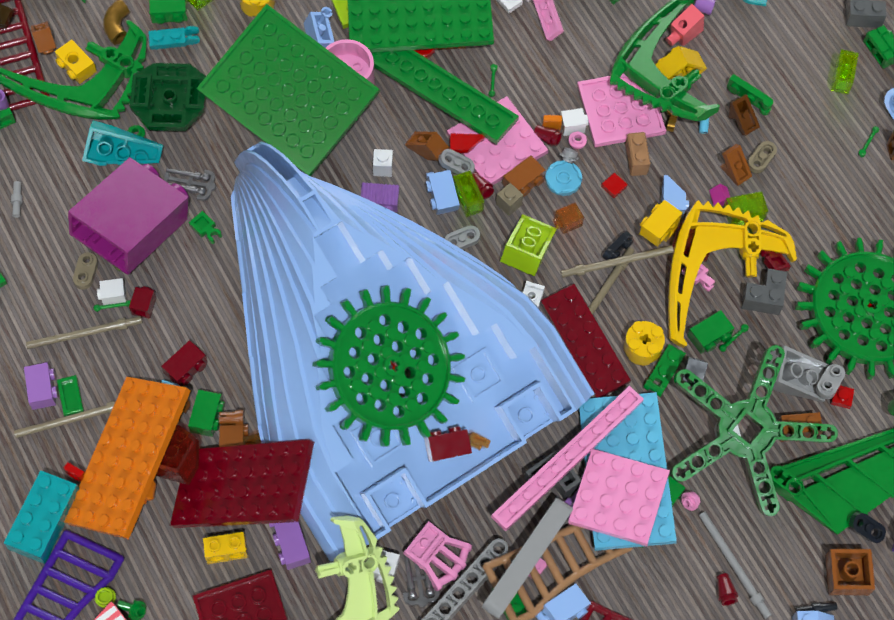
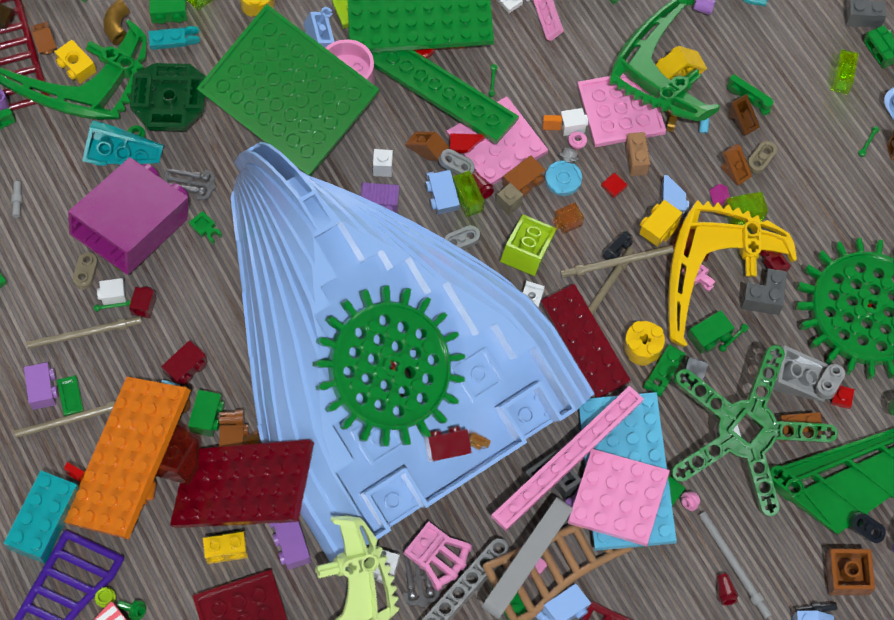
(549, 135): dark red cone -> none
(686, 26): coral torso -> none

